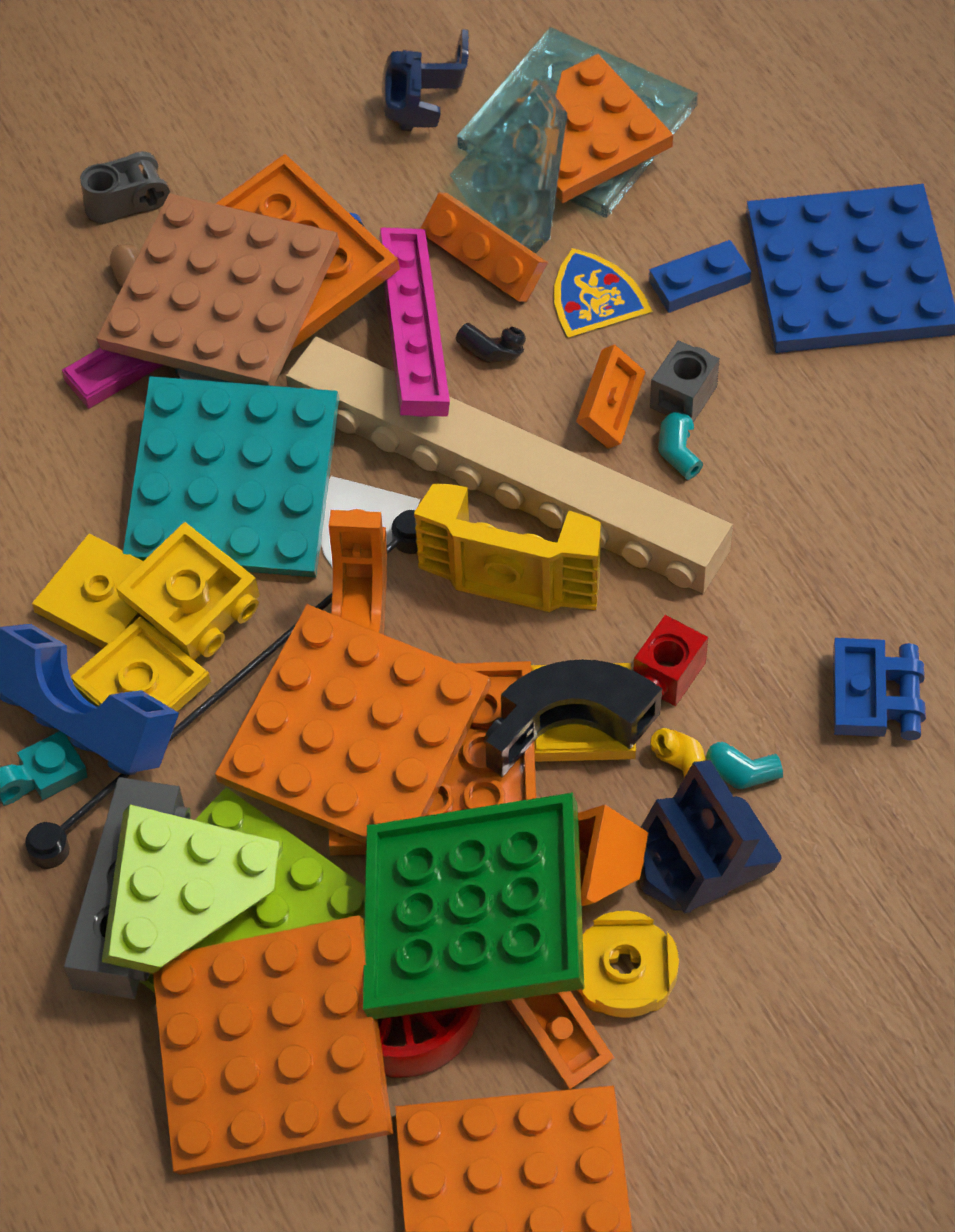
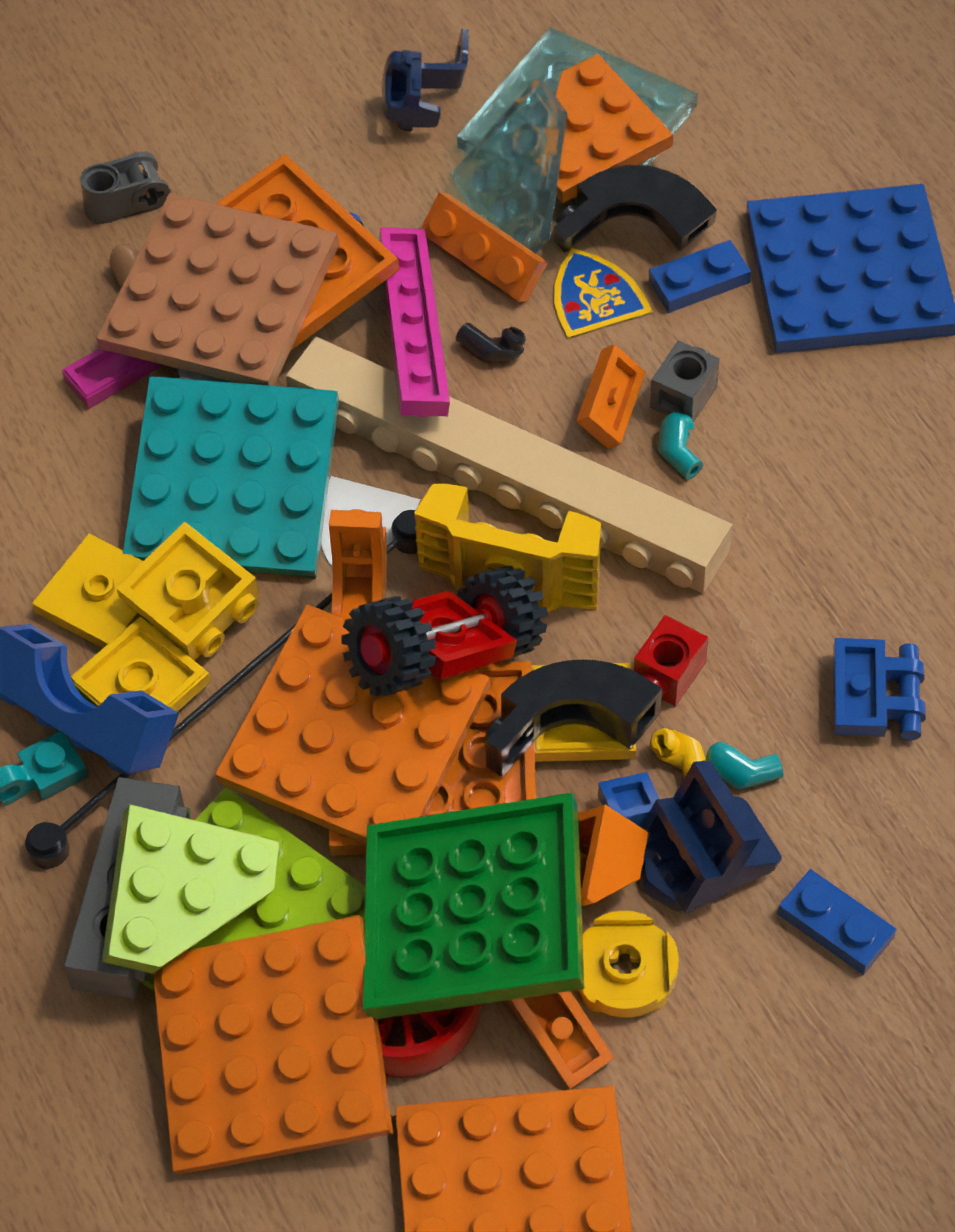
(440, 635): none -> plate
(629, 796): none -> blue plate
(640, 192): none -> black arch
(837, 921): none -> blue plate

